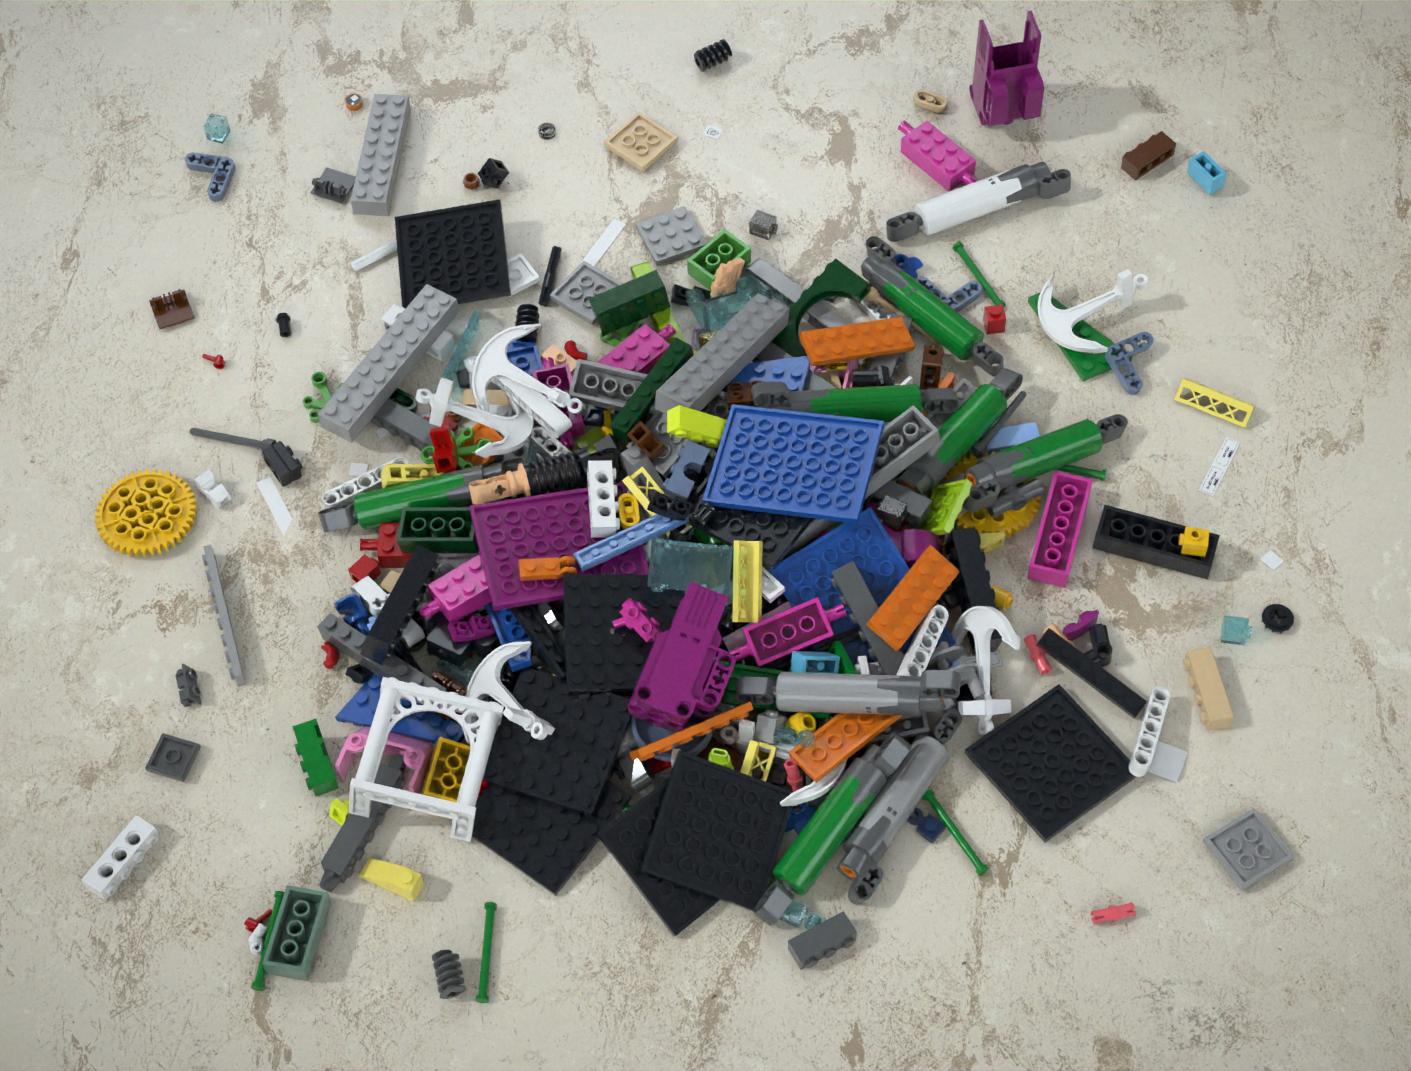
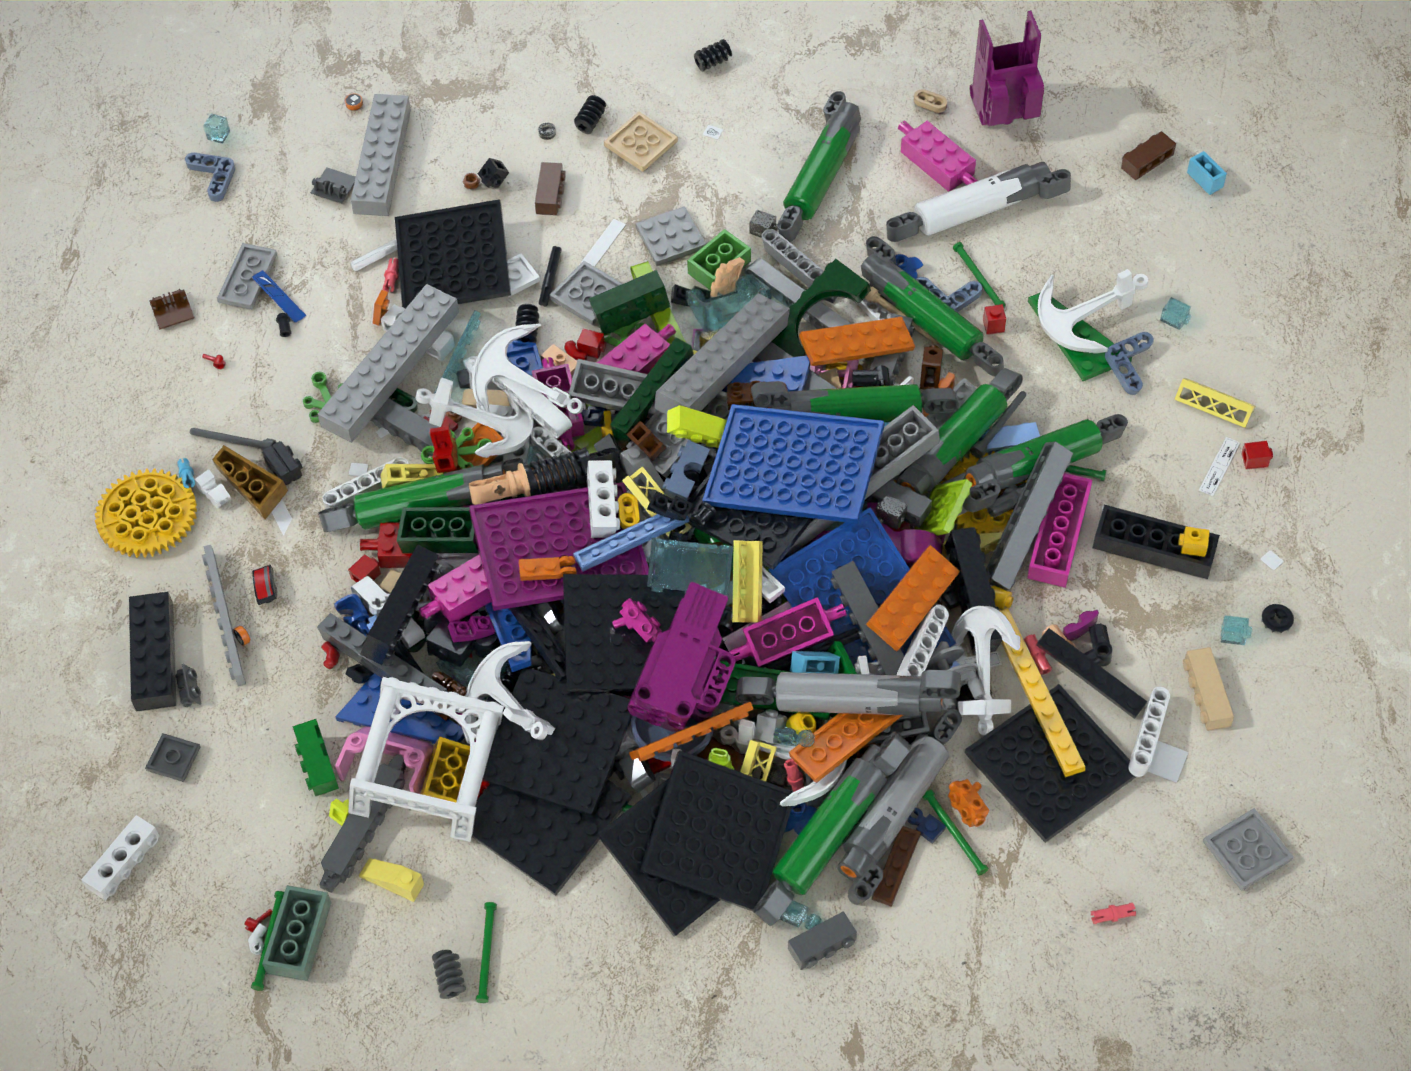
(152, 651): none -> black brick
(186, 473): none -> medium azure pin
(239, 285): none -> light grey plate
(241, 635): none -> orange tile
(251, 481): none -> pearl gold wedge
(264, 584): none -> slope
(279, 296): none -> blue sticker
(380, 307): none -> orange plate
(391, 275): none -> coral pin
(549, 188): none -> brick
(590, 114): none -> black piece
(591, 343): none -> red brick
(790, 257): none -> light grey beam
(821, 164): none -> piece
(896, 865): none -> reddish brown tile
(968, 802): none -> orange brick
(1028, 514): none -> brick
(1043, 704): none -> yellow plate
(1176, 313): none -> clear light blue brick
(1256, 454): none -> red brick

